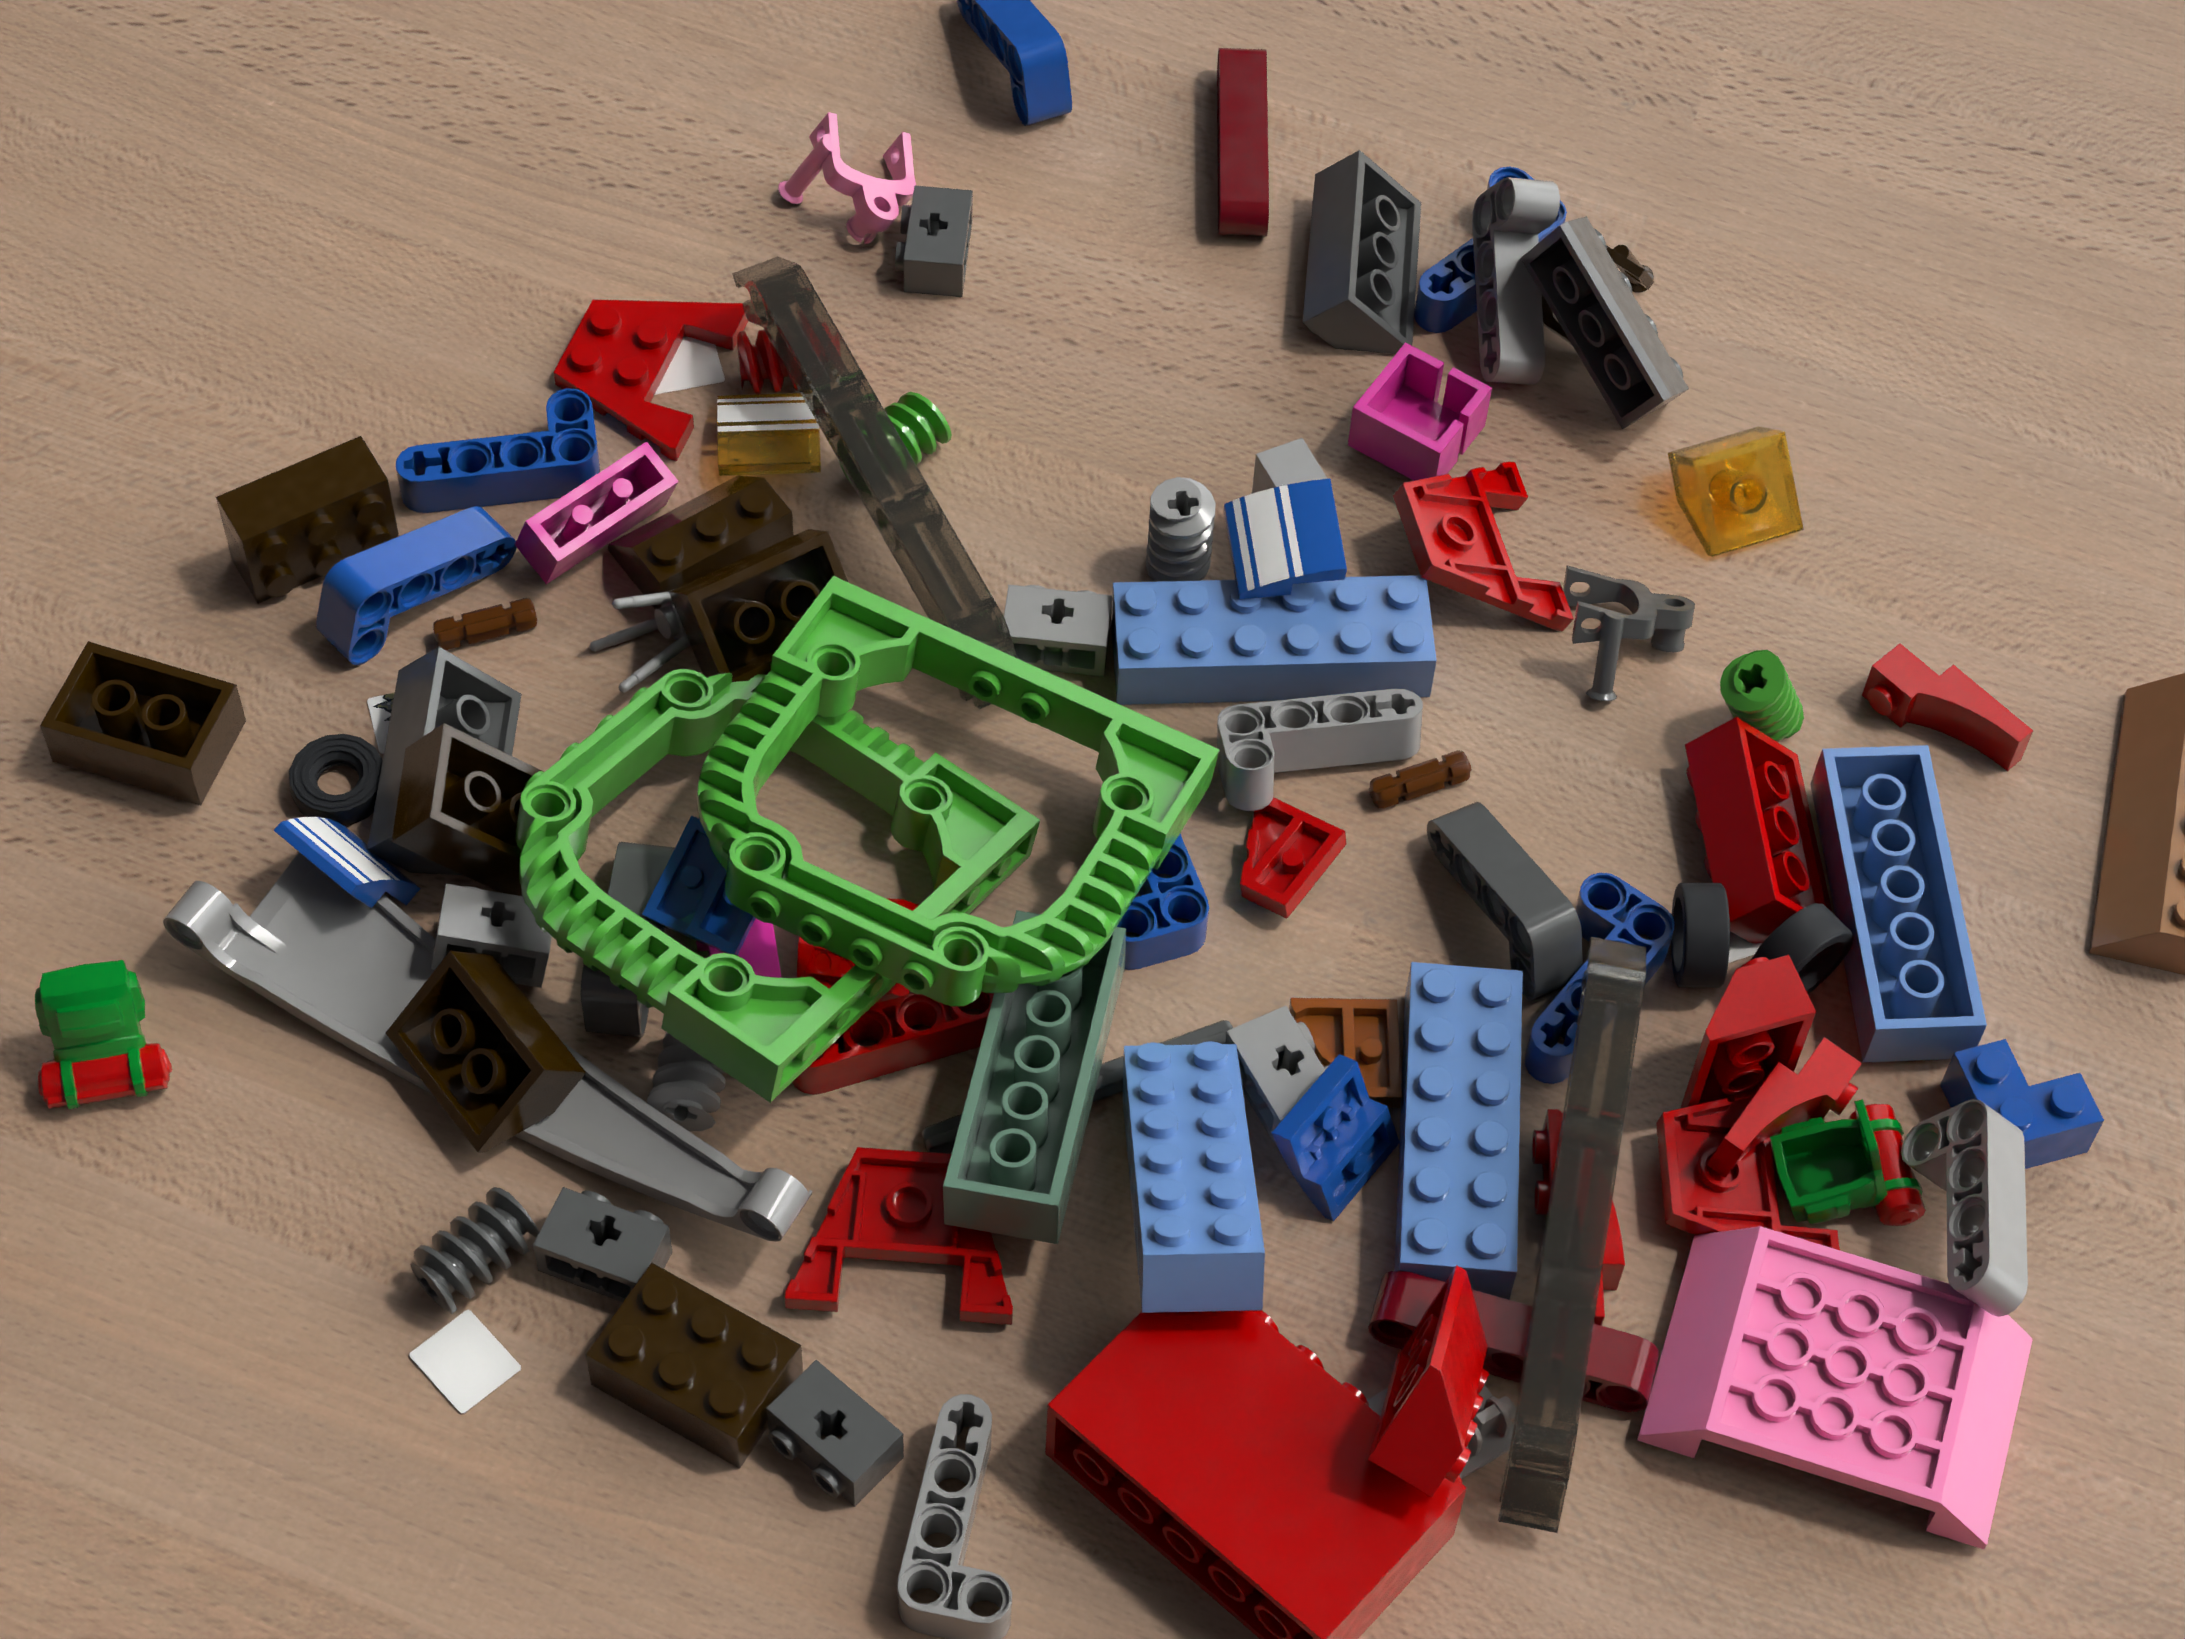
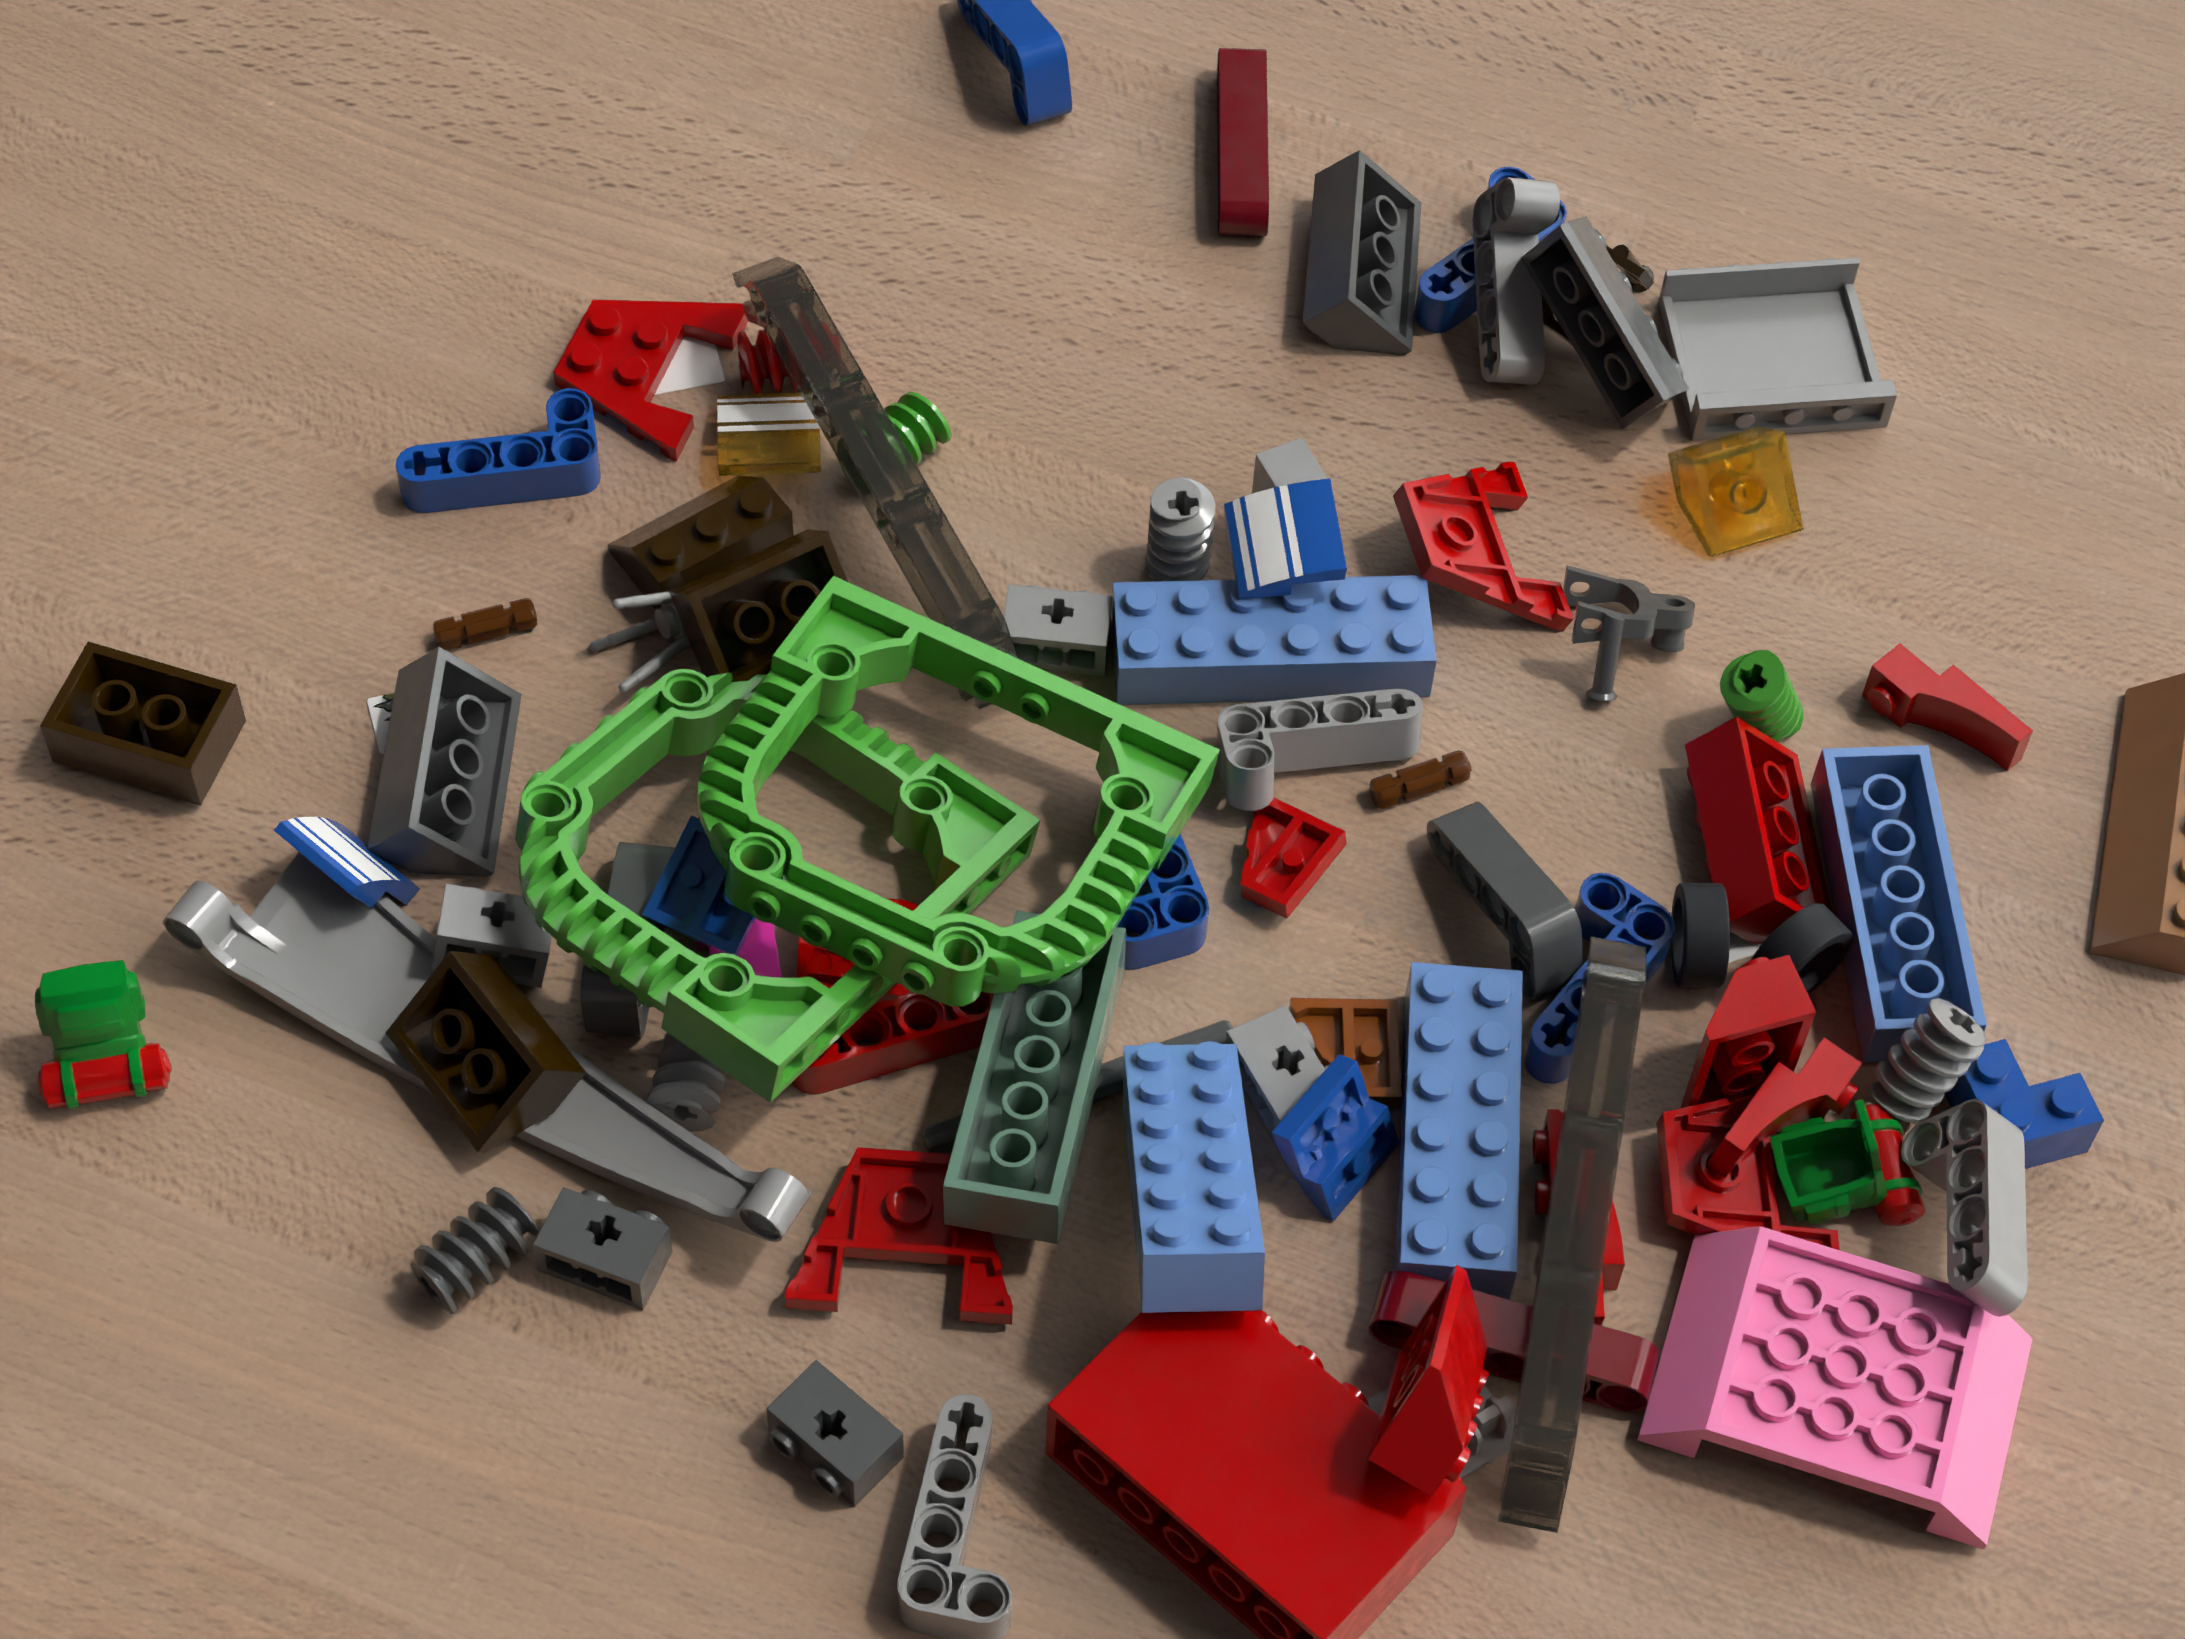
(307, 518): dark brown brick -> none
(330, 752): black tyre -> none
(405, 573): blue beam -> none
(462, 806): dark brown brick -> none
(465, 1361): white sticker -> none
(596, 512): dark pink brick -> none
(693, 1364): dark brown brick -> none
(874, 198): bright pink piece -> none
(936, 242): dark grey brick -> none
(1405, 425): dark pink piece -> none
(1773, 348): none -> light grey panel
(1927, 1061): none -> light grey piece

